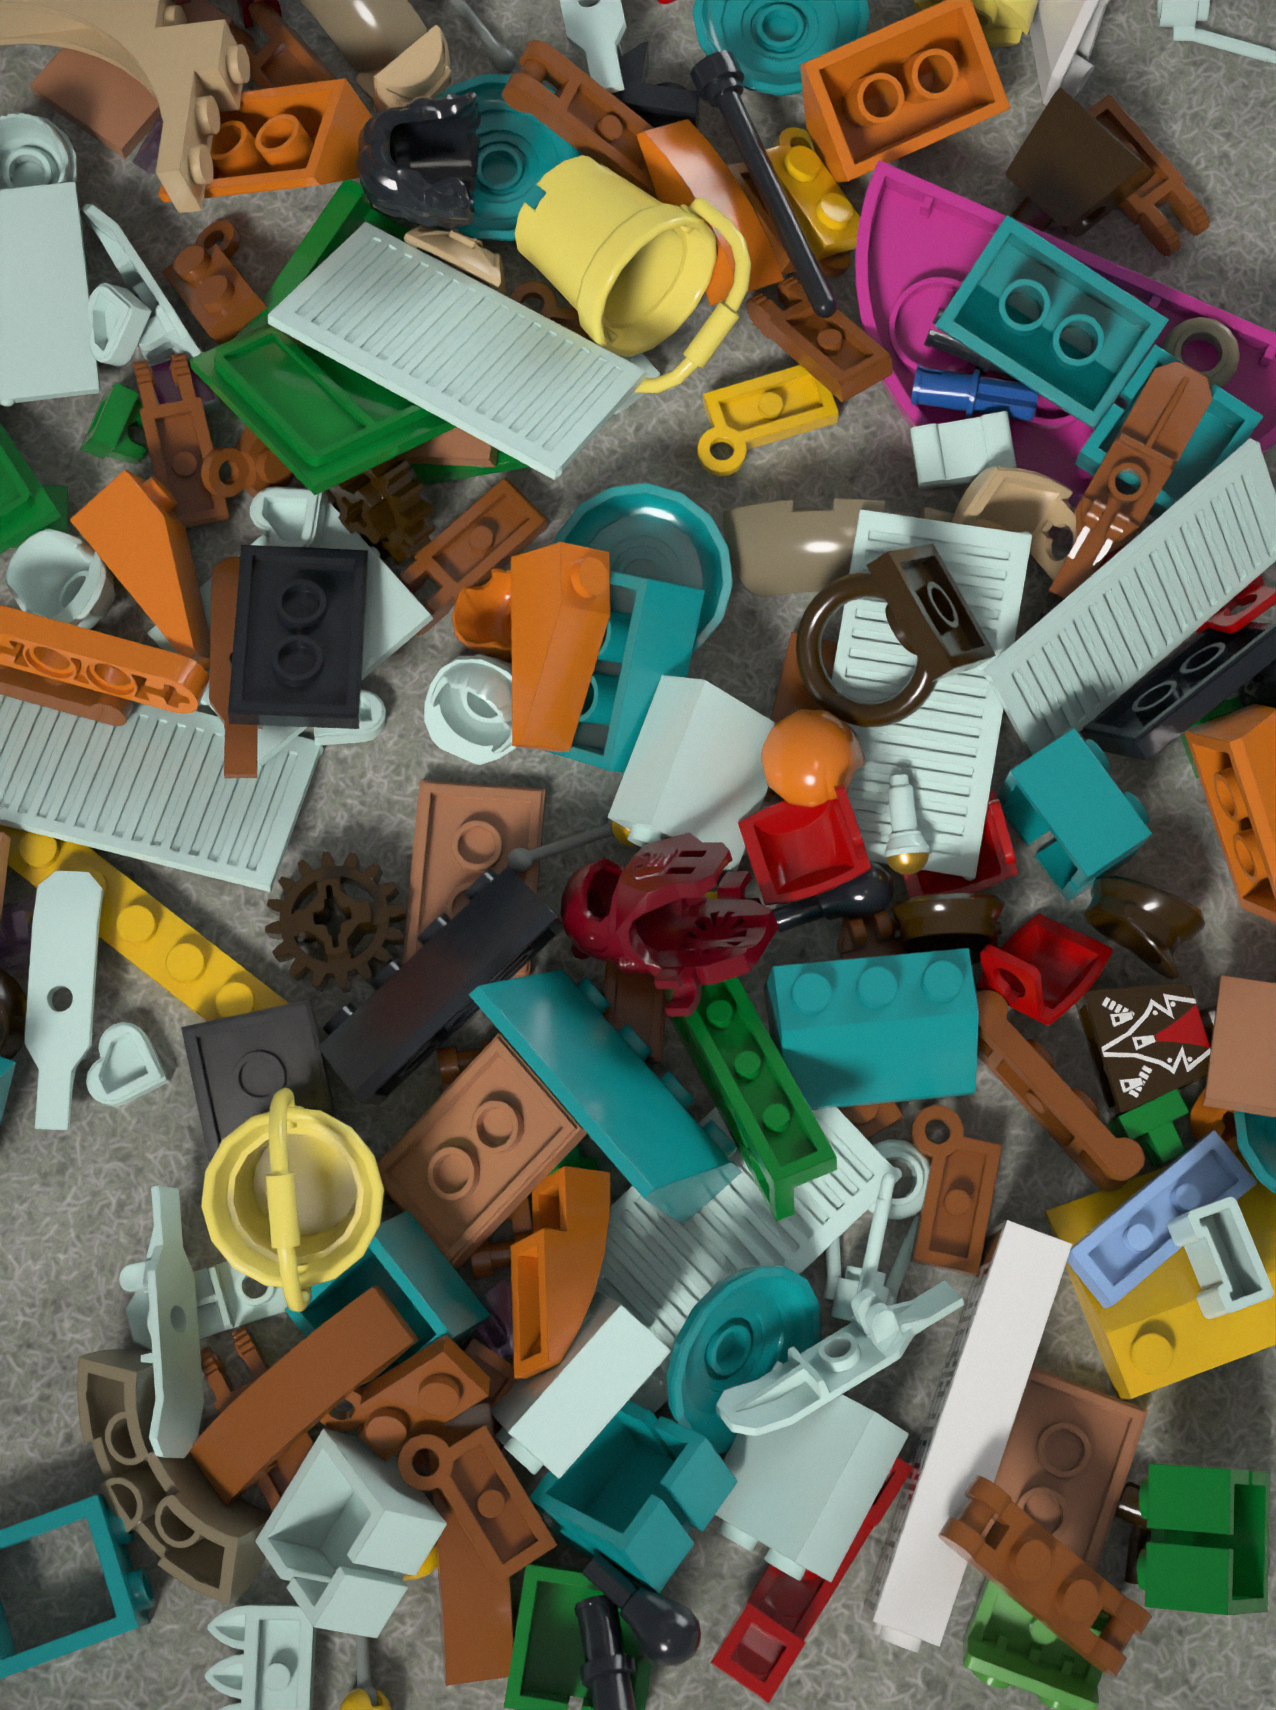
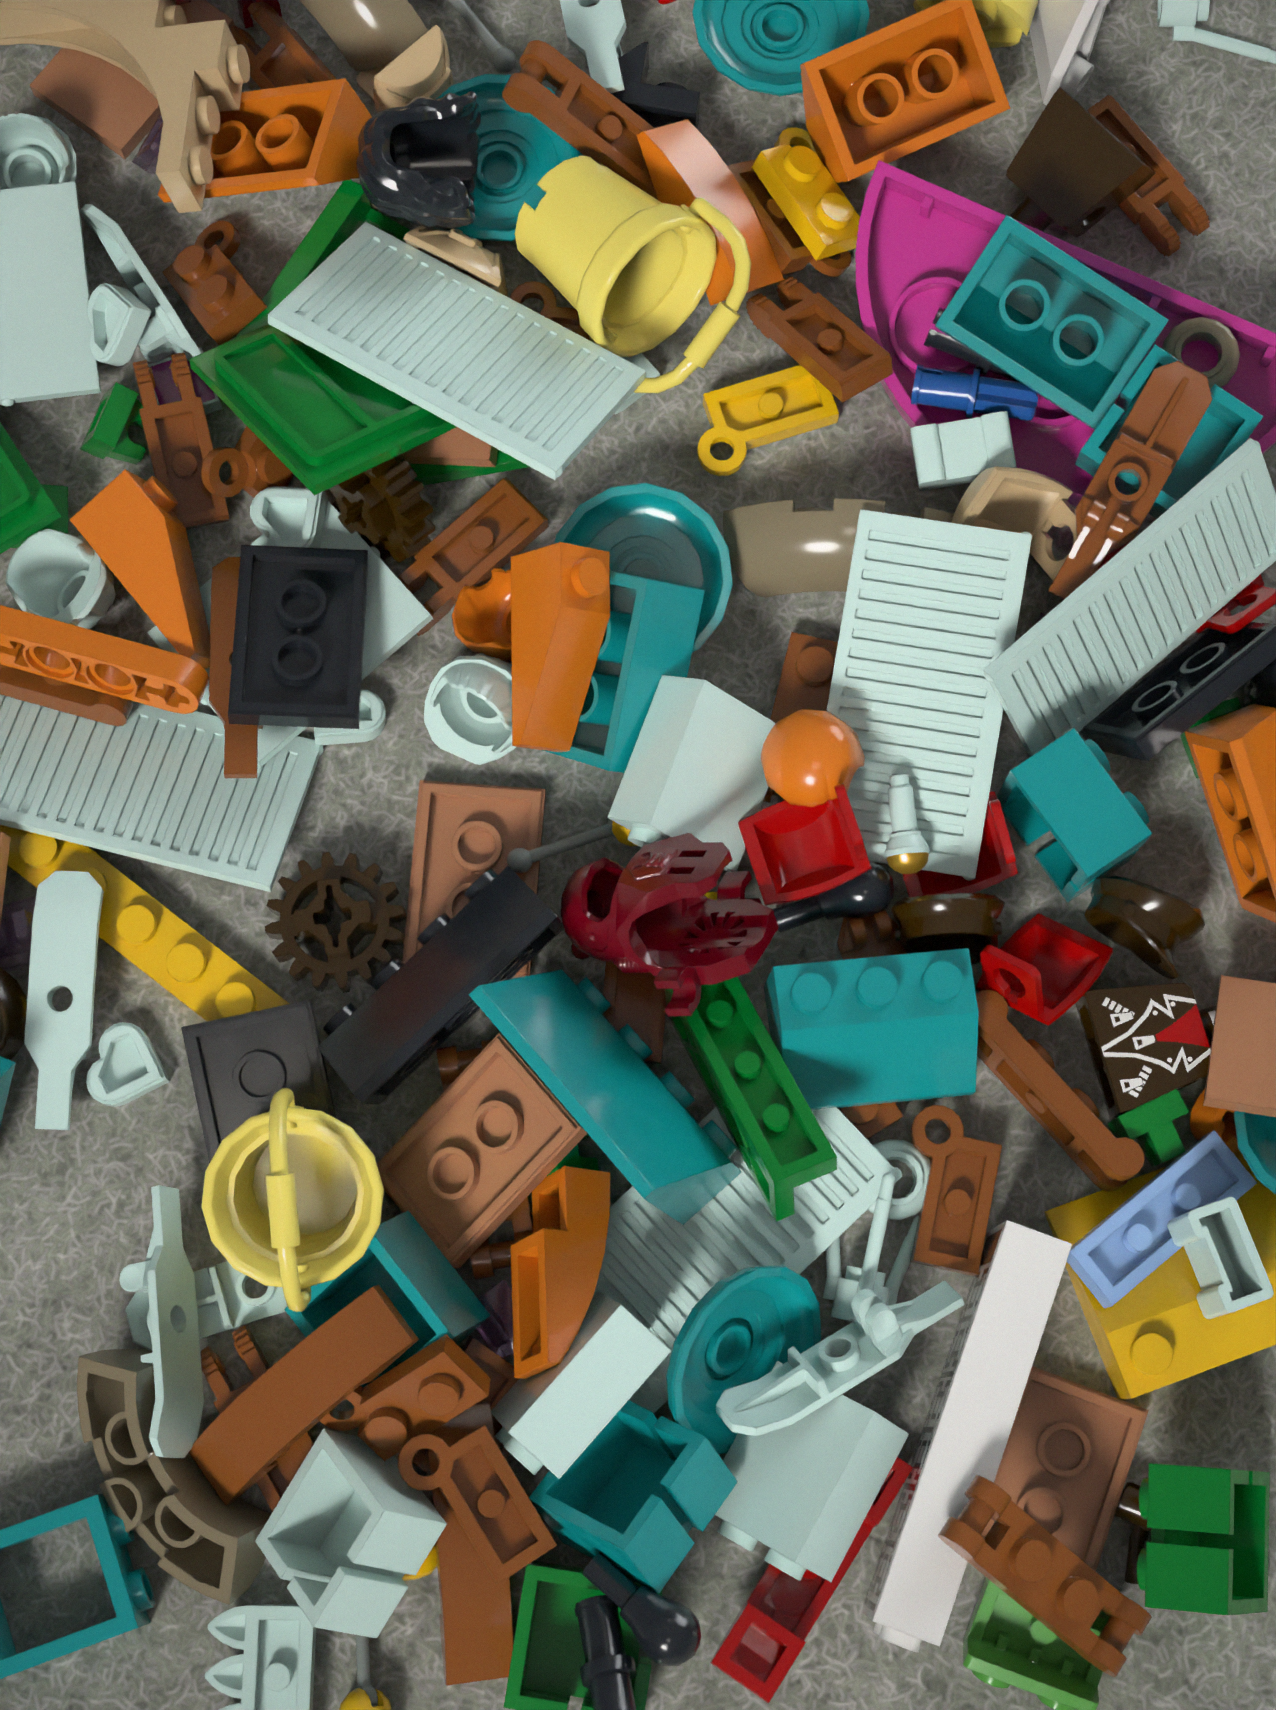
(720, 82): black piece -> none
(925, 618): dark brown tile -> none

